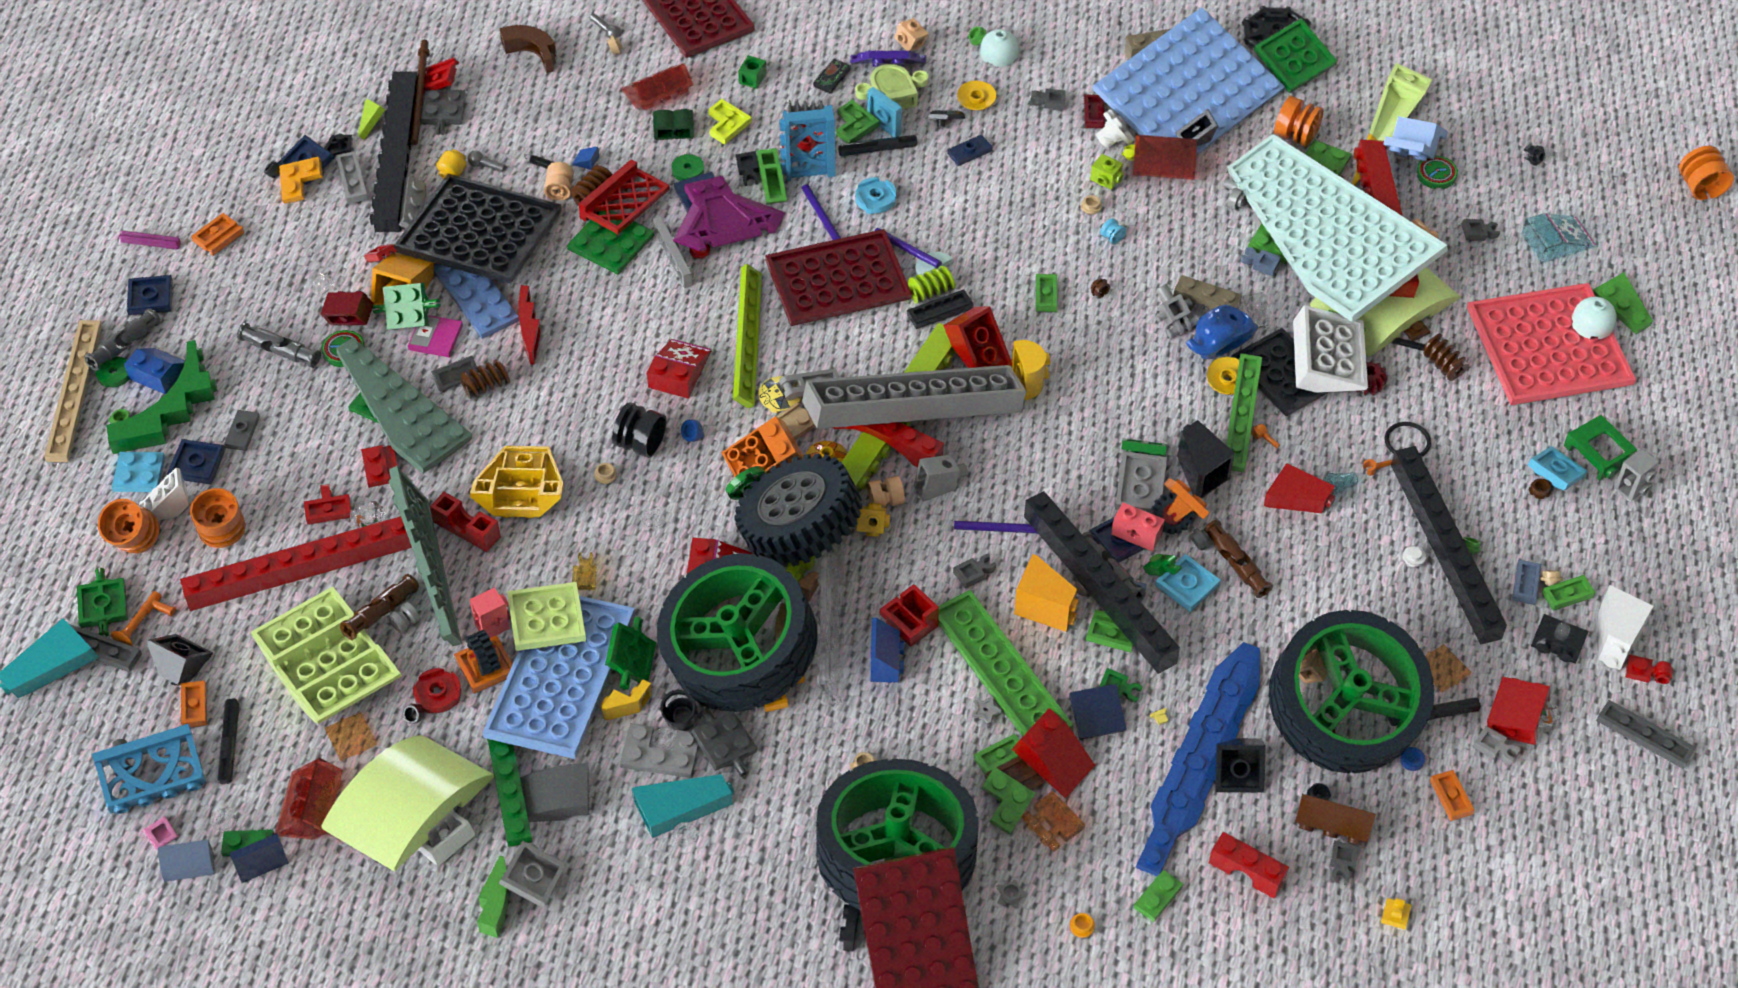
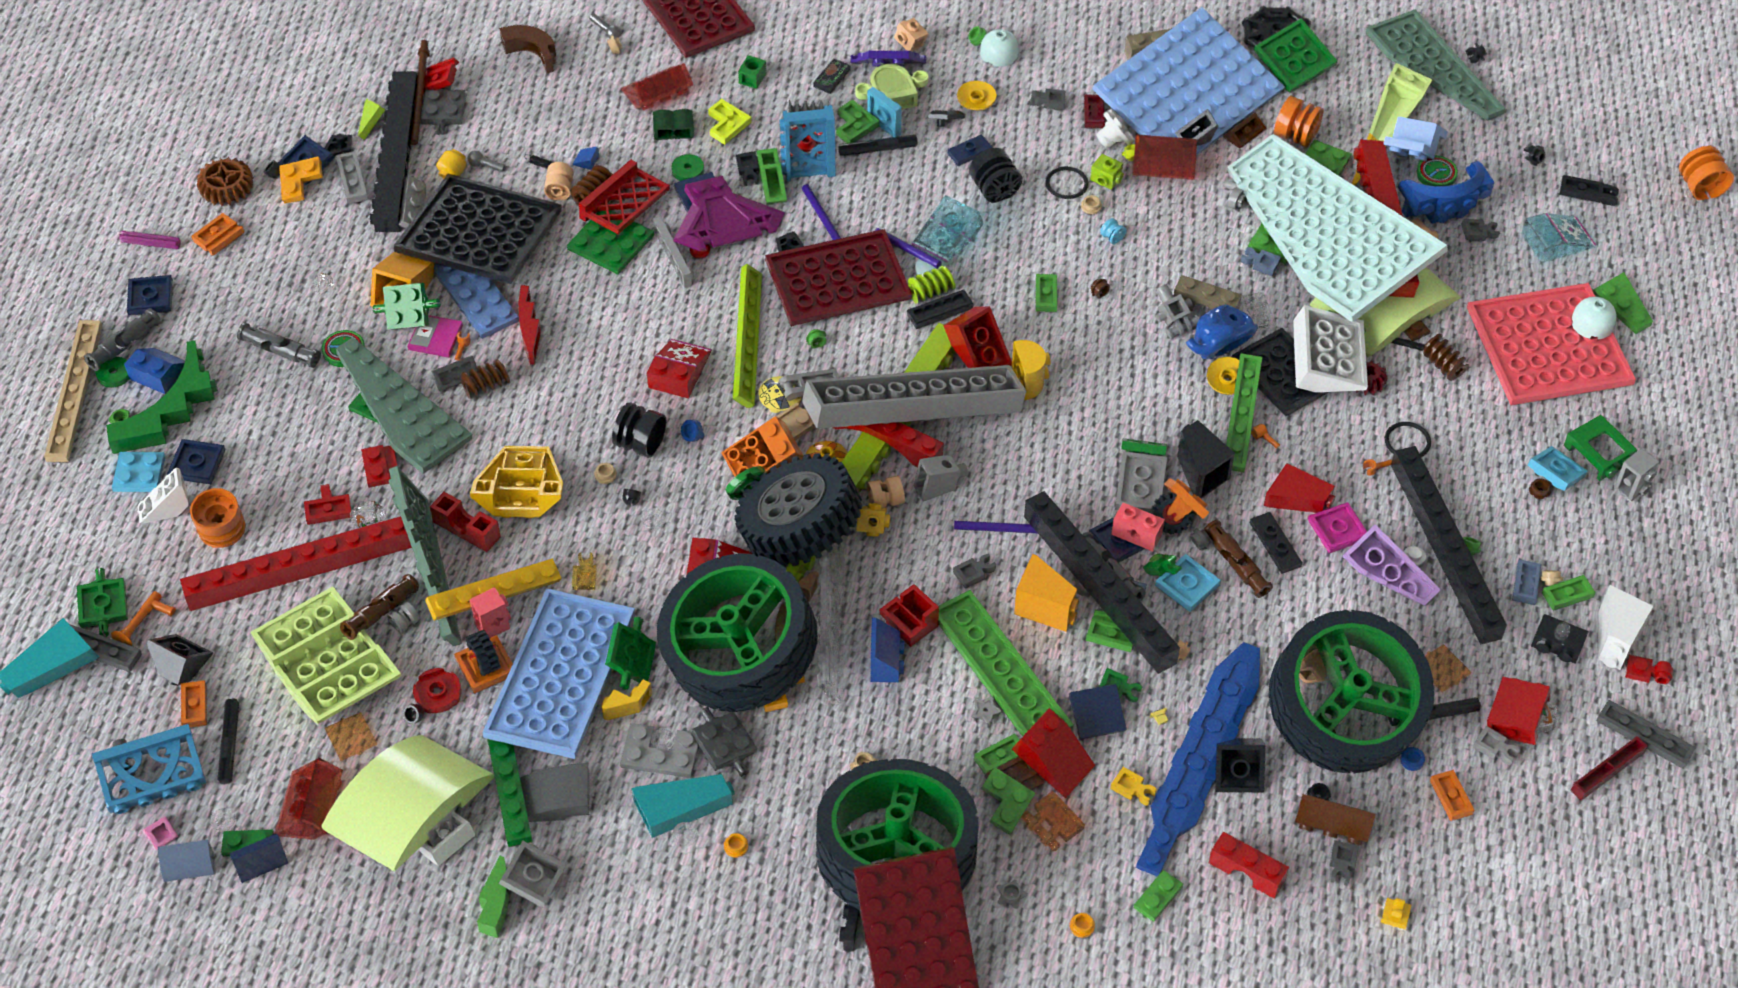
(128, 526): orange wheel -> none
(214, 188): none -> dark orange gear
(241, 430): dark grey plate -> none
(347, 308): dark red brick -> none
(379, 252): red tile -> none
(462, 343): none -> orange hand
(508, 583): none -> yellow plate
(546, 616): yellowish green plate -> none
(631, 494): none -> black hinge
(681, 712): black helmet -> none
(736, 845): none -> light orange plate
(788, 242): none -> black piece
(816, 336): none -> bright green plate
(878, 204): medium azure plate -> none
(948, 229): none -> clear light blue slope
(995, 175): none -> black wheel
(1070, 169): none -> black tyre
(1130, 785): none -> yellow plate
(1184, 650): none -> light nougat plate
(1245, 131): none -> reddish brown slope
(1275, 542): none -> black plate
(1337, 527): none -> dark pink tile
(1341, 480): clear light blue cone -> none
(1387, 564): none -> lavender wedge
(1417, 46): none -> sand green wing
(1446, 202): none -> blue piece
(1477, 52): none -> black plate
(1588, 190): none -> black hinge
(1609, 768): none -> dark red piece

